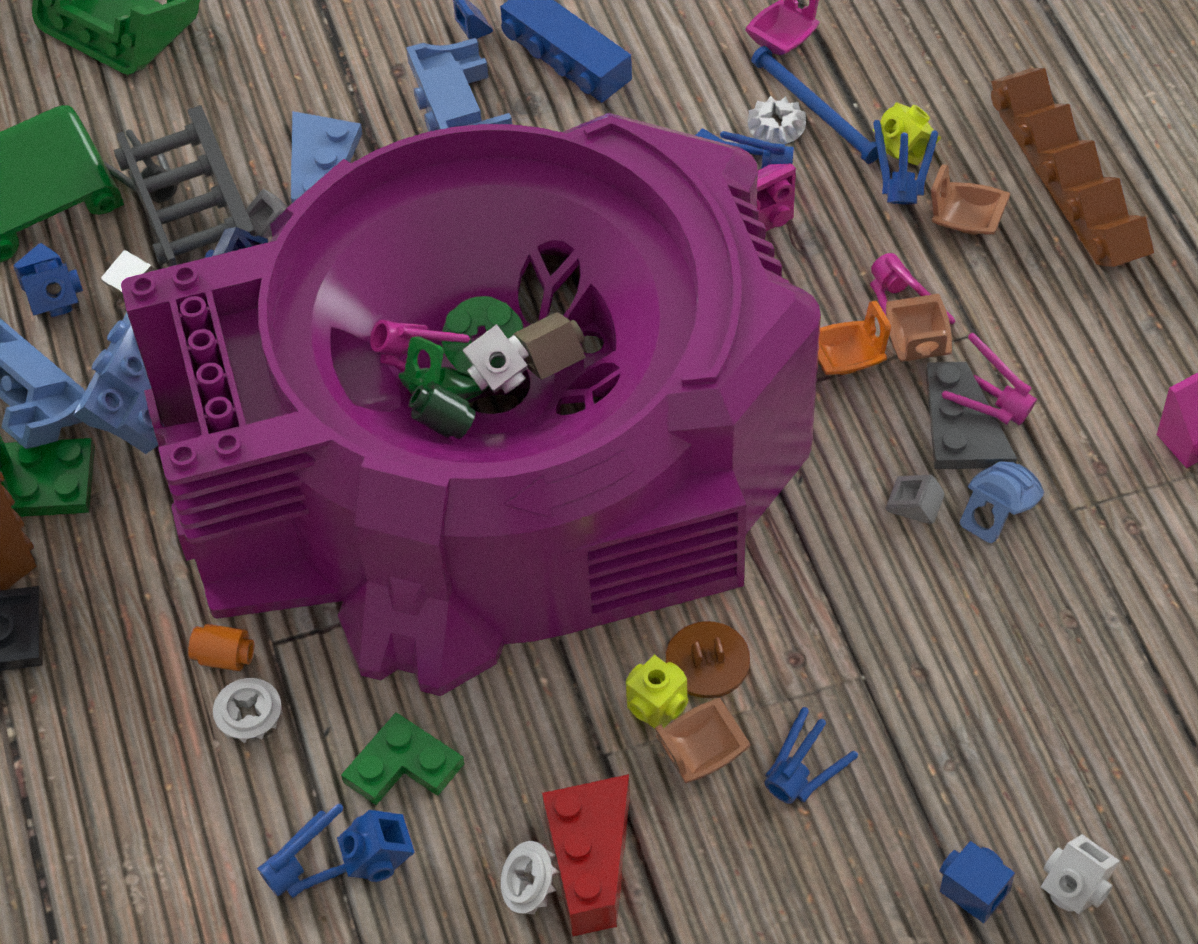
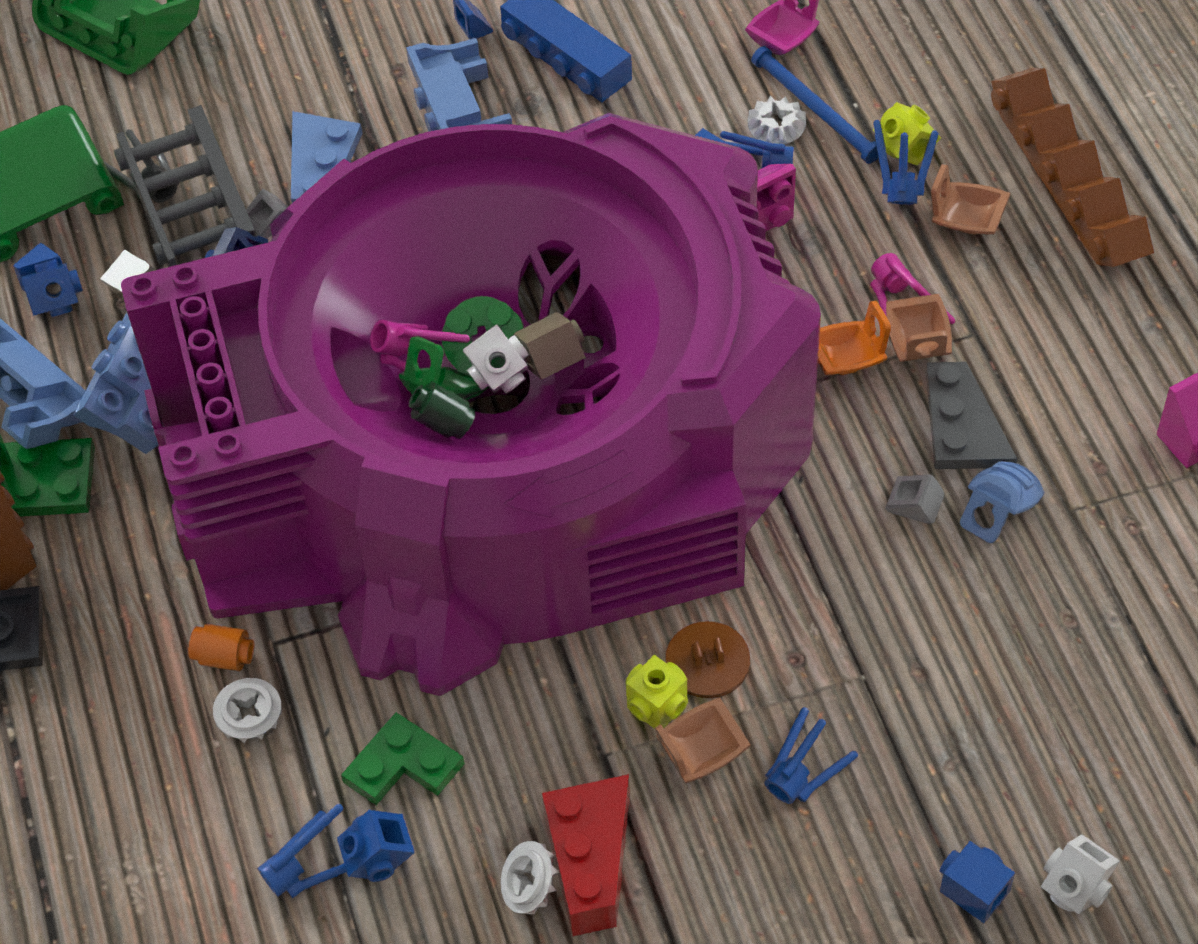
(1013, 402): dark pink plant -> none

